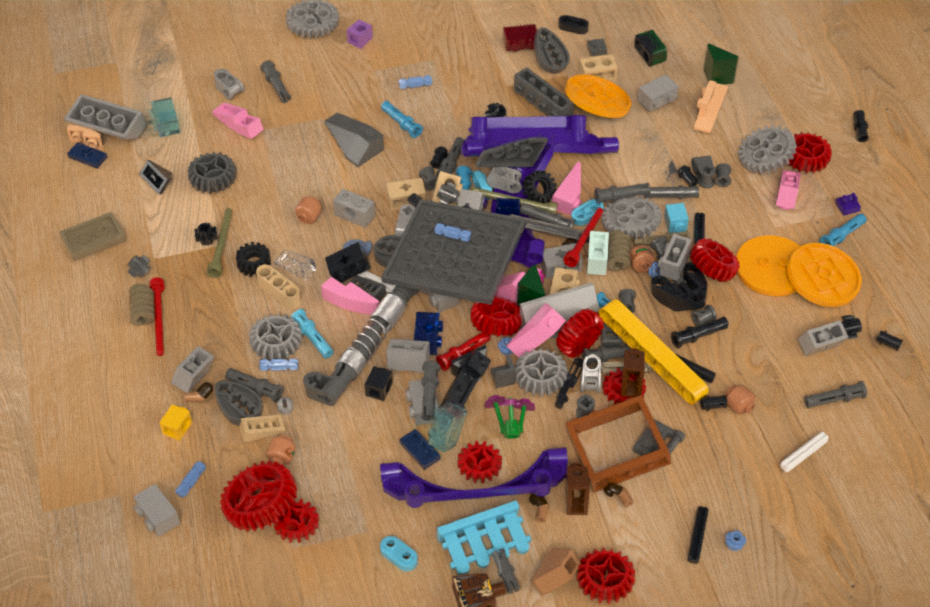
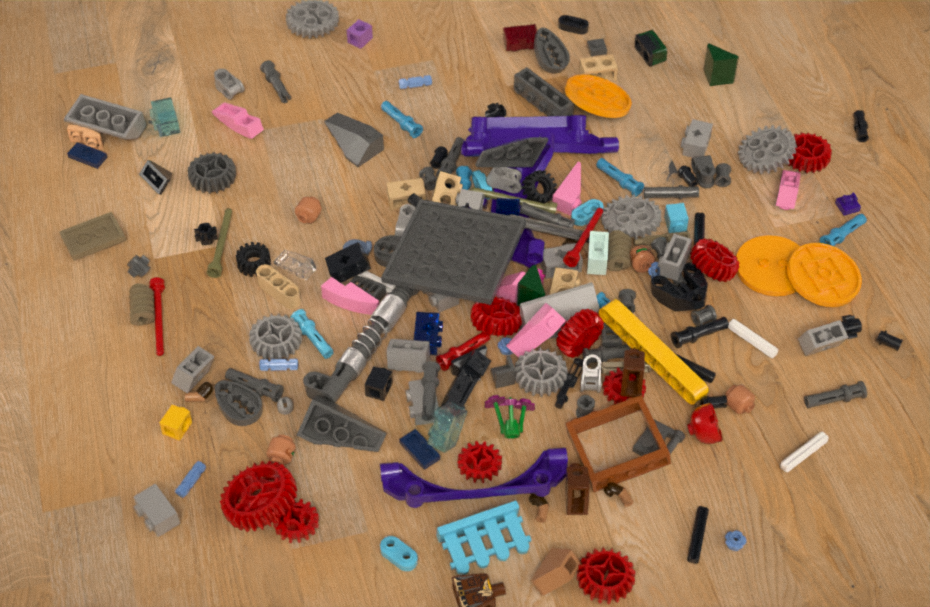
(250, 433): tan slope -> none
(336, 426): none -> dark grey wedge
(354, 208): light grey brick -> none
(447, 193): dark grey gear -> none
(452, 232): medium blue axle -> none
(506, 571): dark grey pin -> none
(613, 193): dark grey pin -> none
(626, 180): none -> dark azure pin
(657, 93): light grey brick -> none
(696, 139): none -> light grey brick
(705, 425): none -> red cylinder
(709, 106): light nougat bracket -> none
(753, 338): none -> white axle

